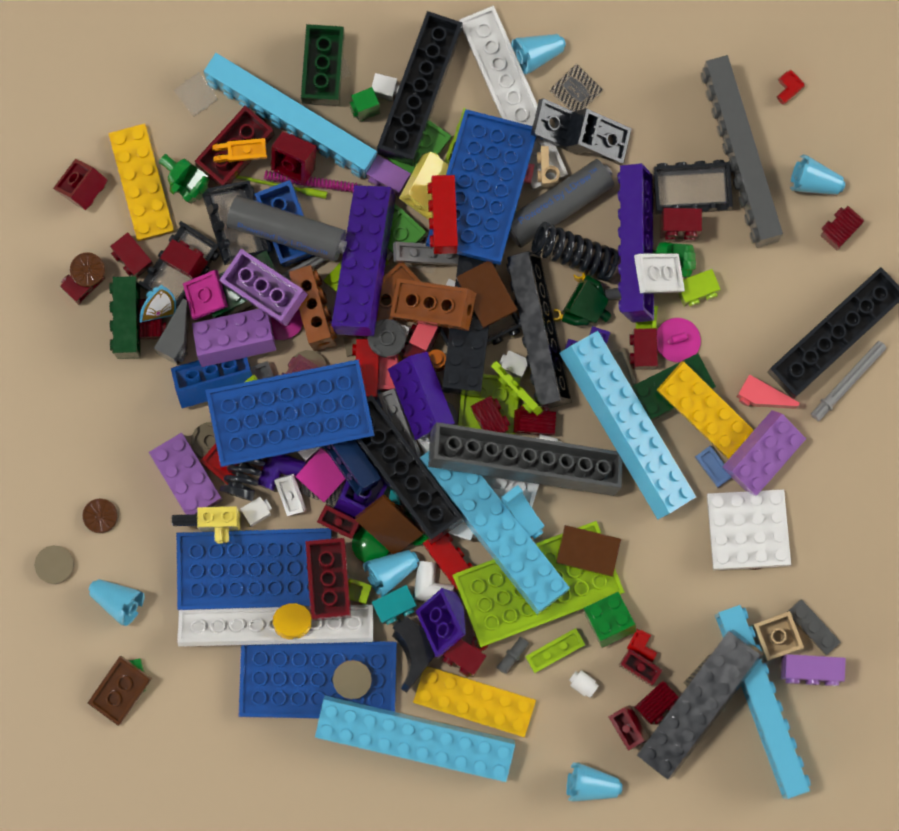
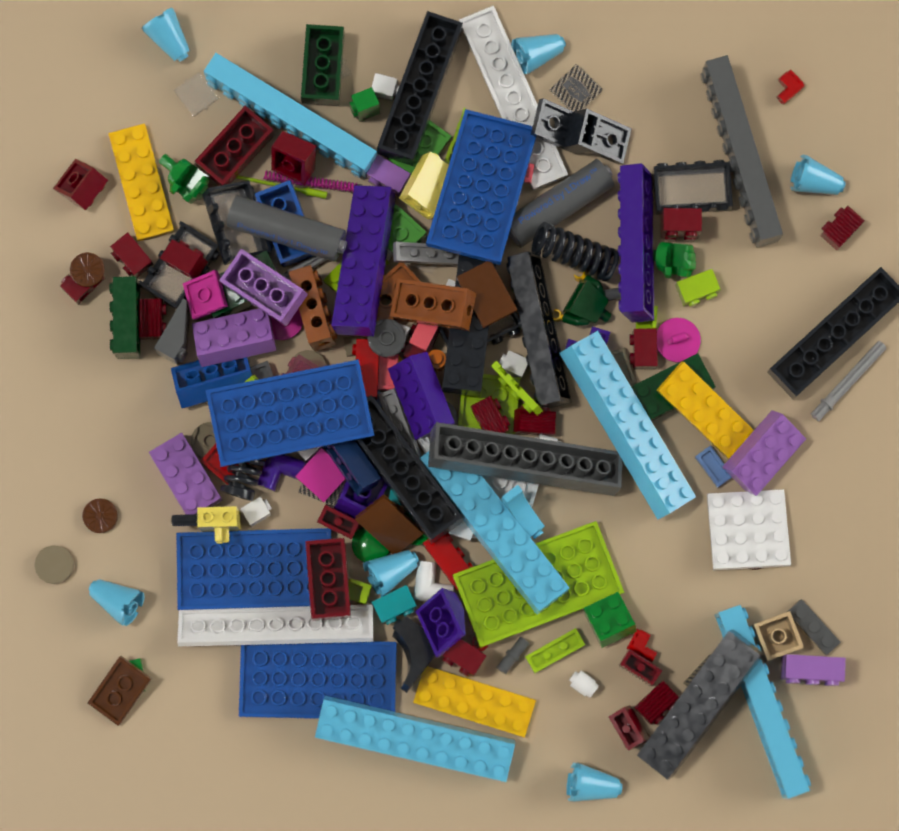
(158, 304): shield -> none
(168, 35): none -> medium azure cone
(241, 150): light orange hinge -> none
(290, 494): white plate -> none
(292, 621): yellow tile -> none
(352, 679): dark tan tile -> none
(443, 214): red brick -> none
(543, 159): tan plate -> none
(588, 551): reddish brown tile -> none
(659, 273): white tile -> none
(762, 395): coral slope -> none

